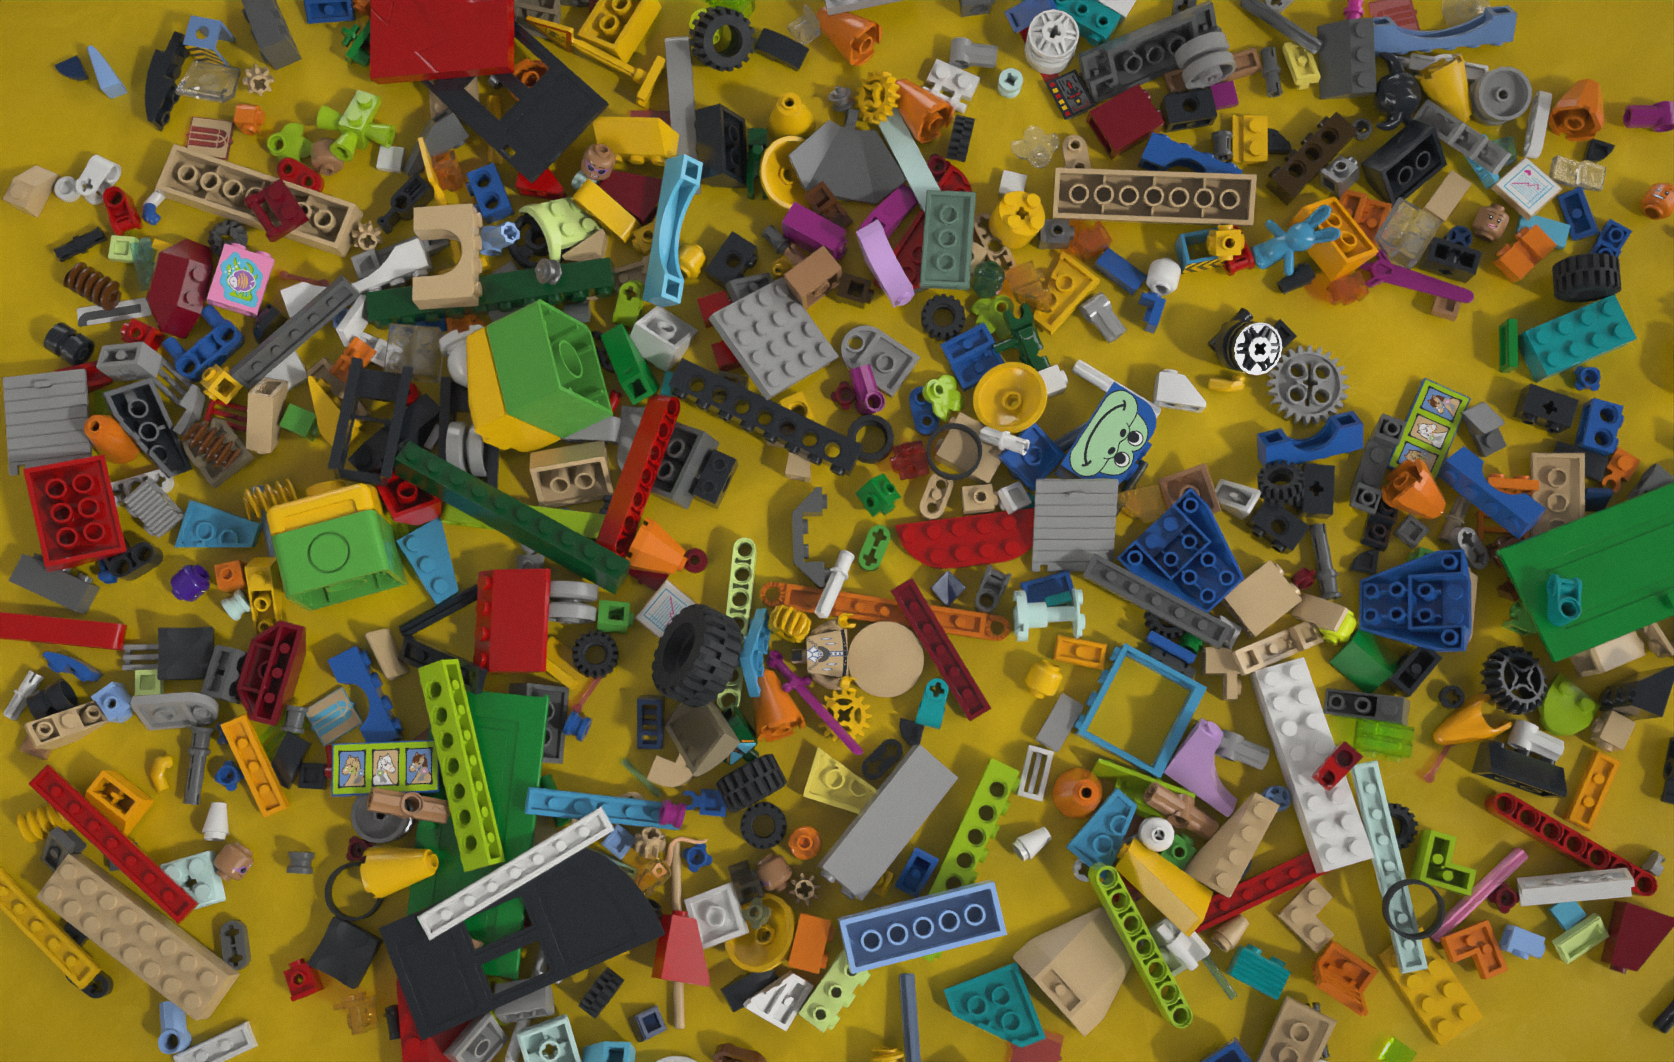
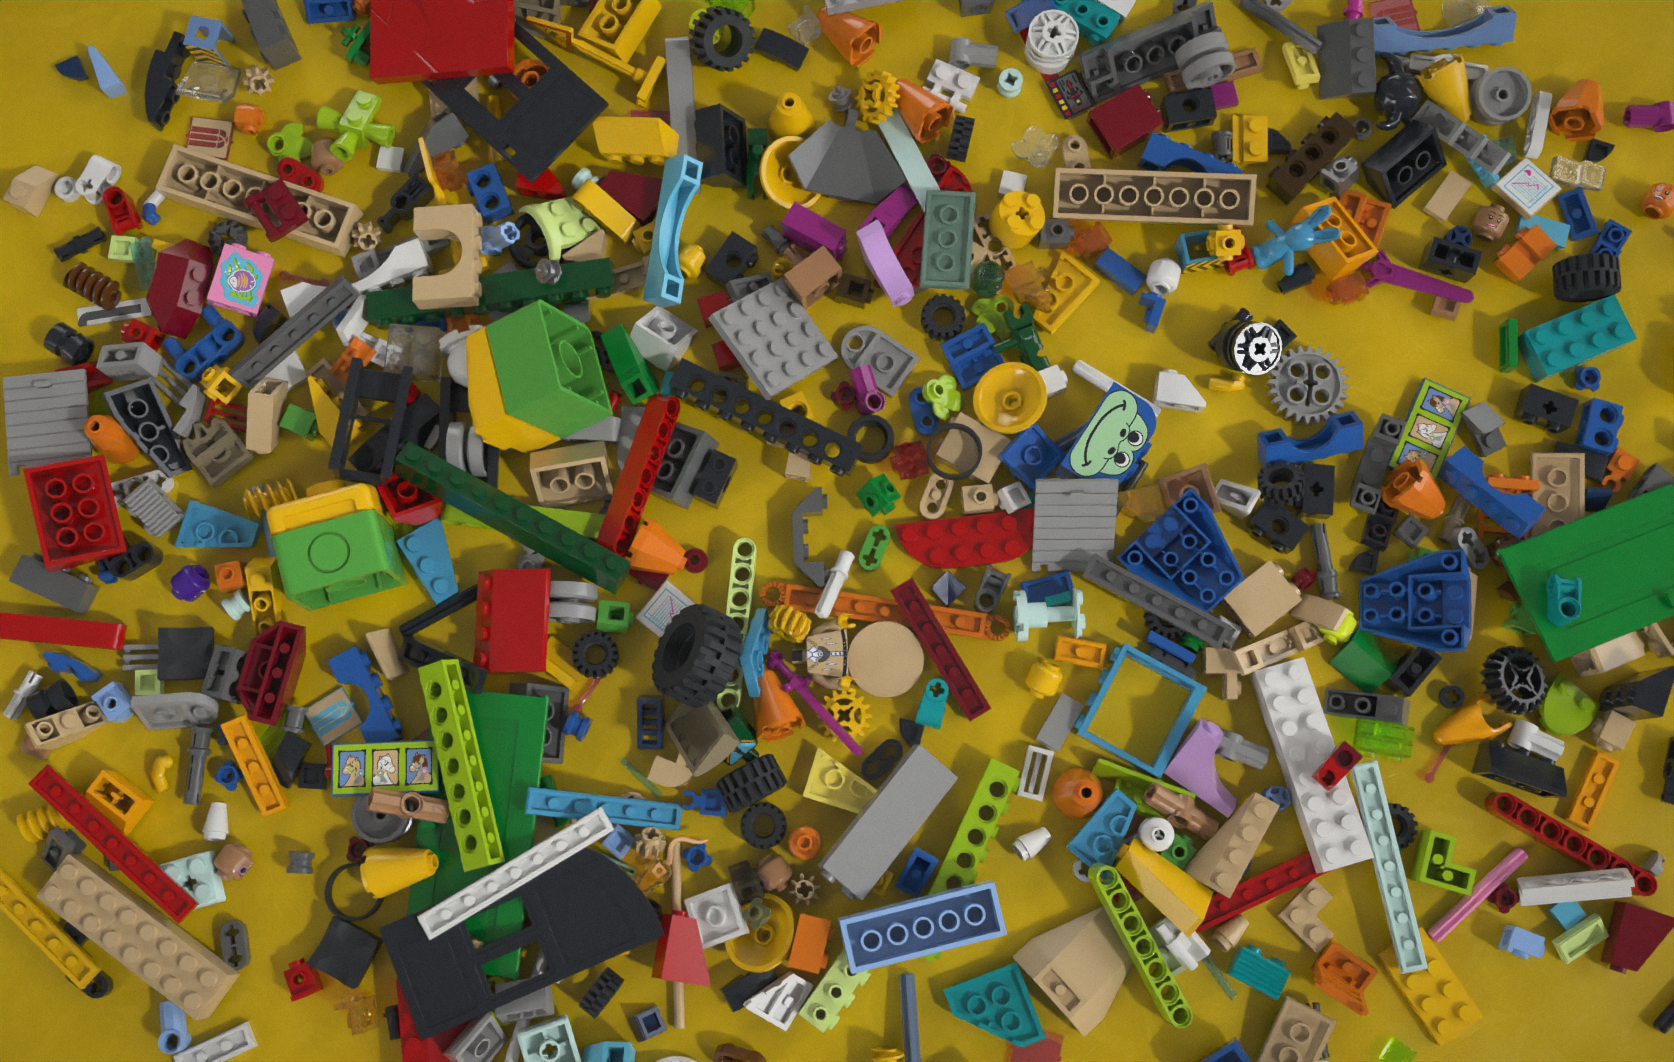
(212, 445): reddish brown piece -> none
(598, 162): medium nougat head -> none
(629, 308): lime piece -> none
(671, 813): magenta wheel -> none
(827, 205): reddish brown slope -> none
(1004, 440): white axle -> none
(1100, 313): light grey piece -> none
(1271, 72): dark grey pin -> none
(1406, 233): clear slope -> none
(1429, 931): black tyre -> none
(1480, 943): orange plate -> none

